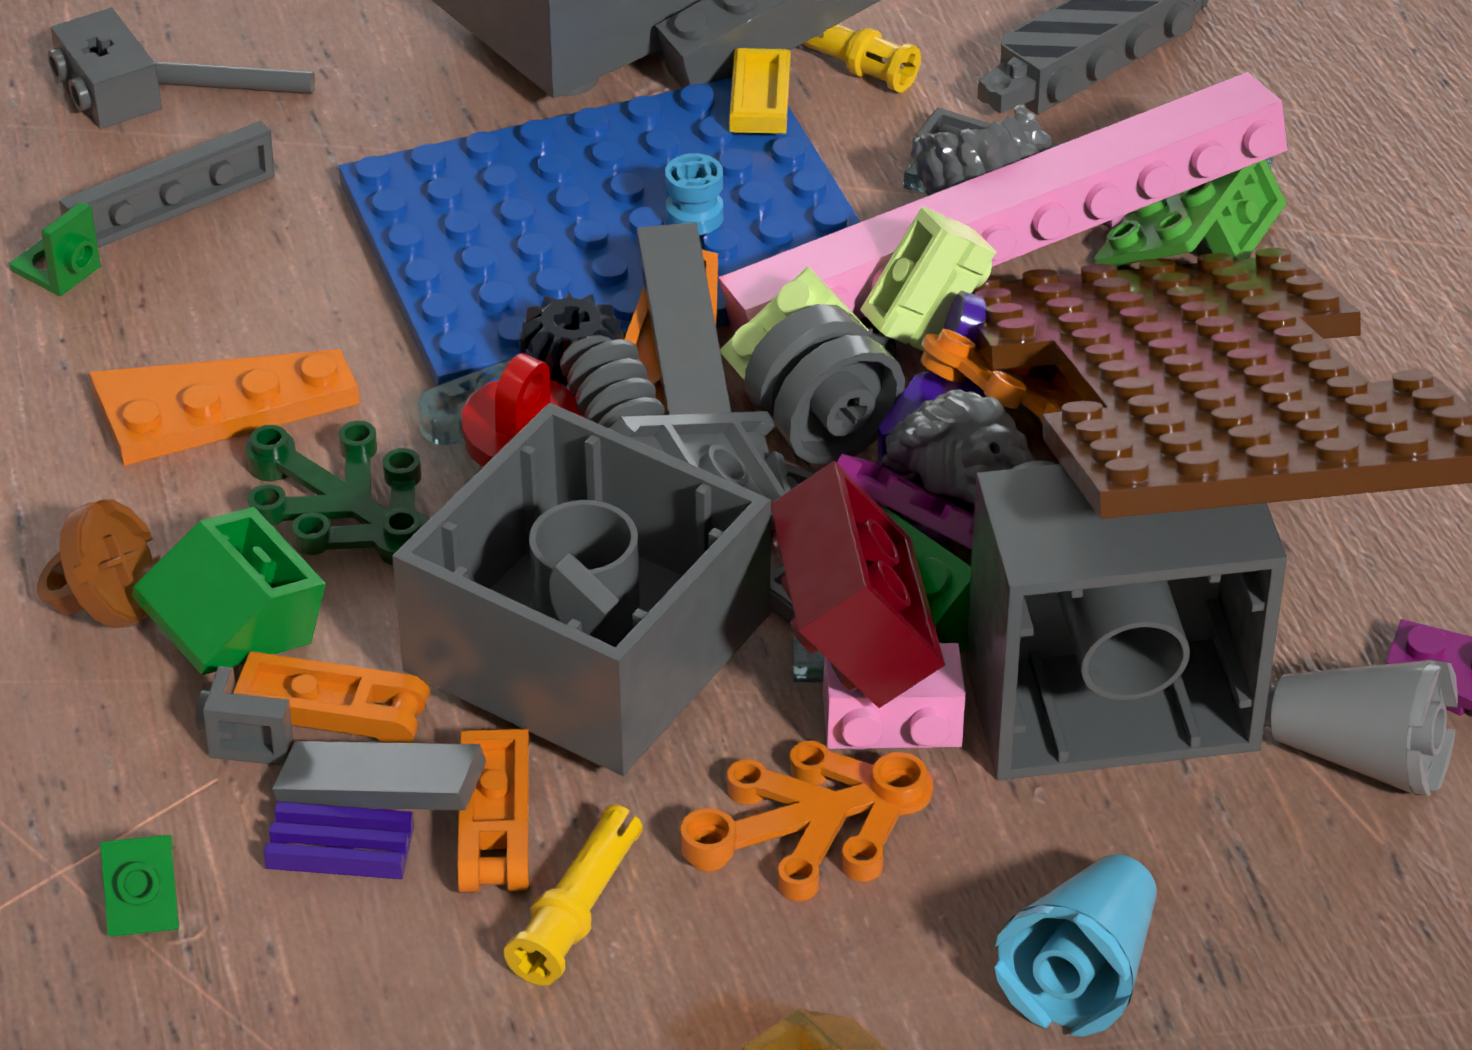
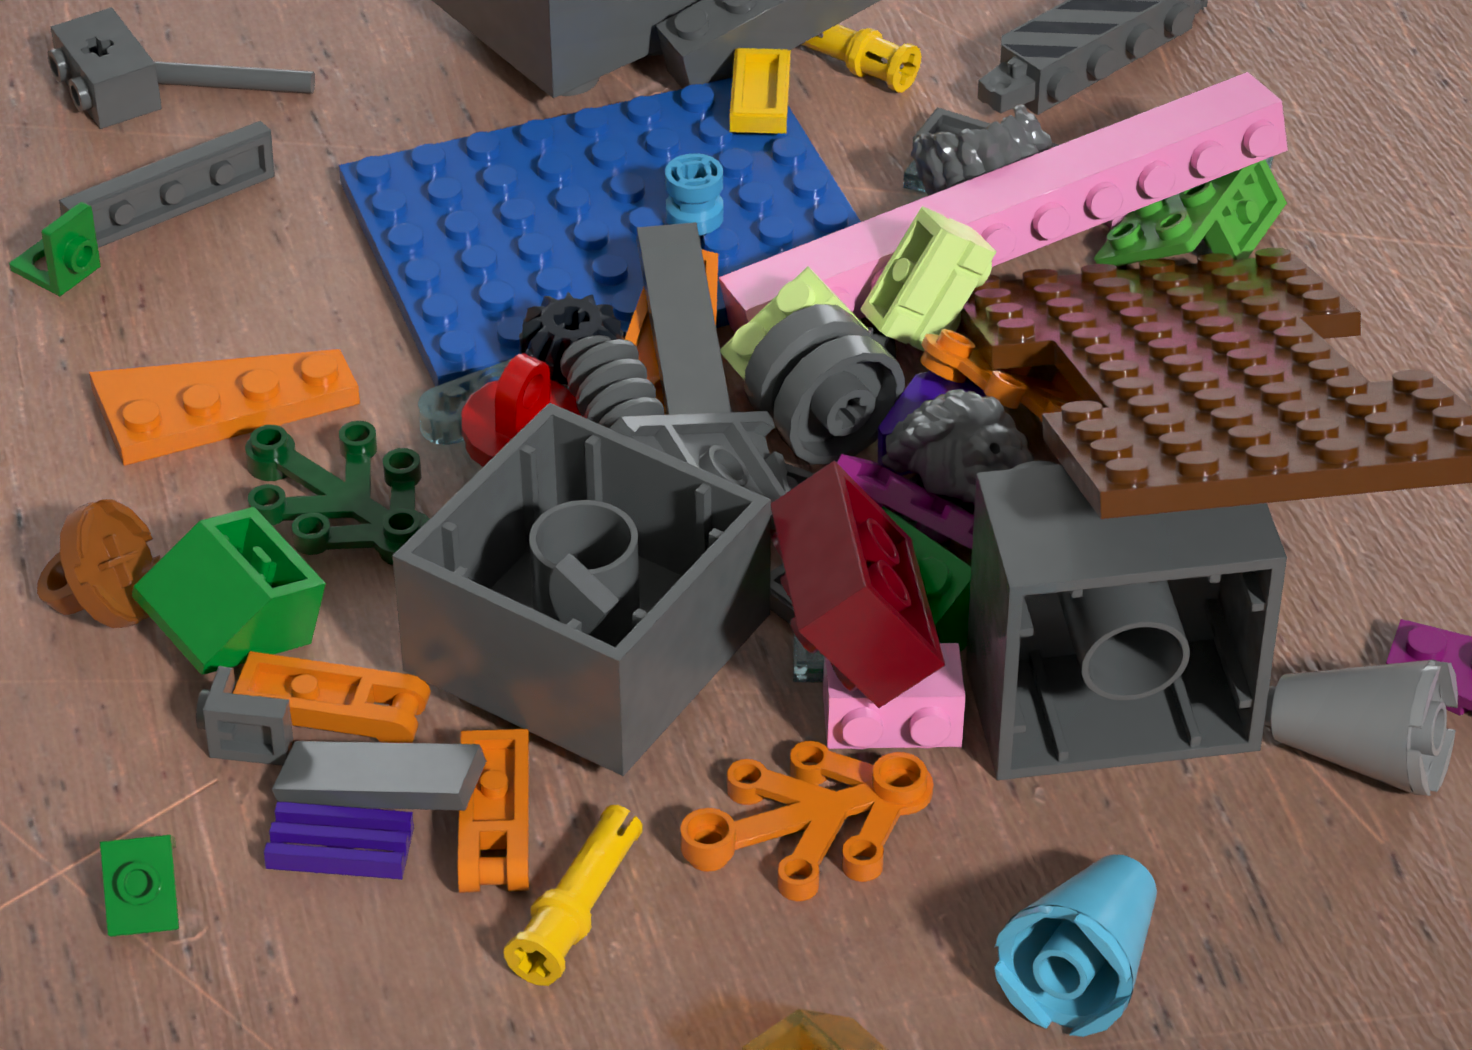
(966, 314): dark purple tile -> none

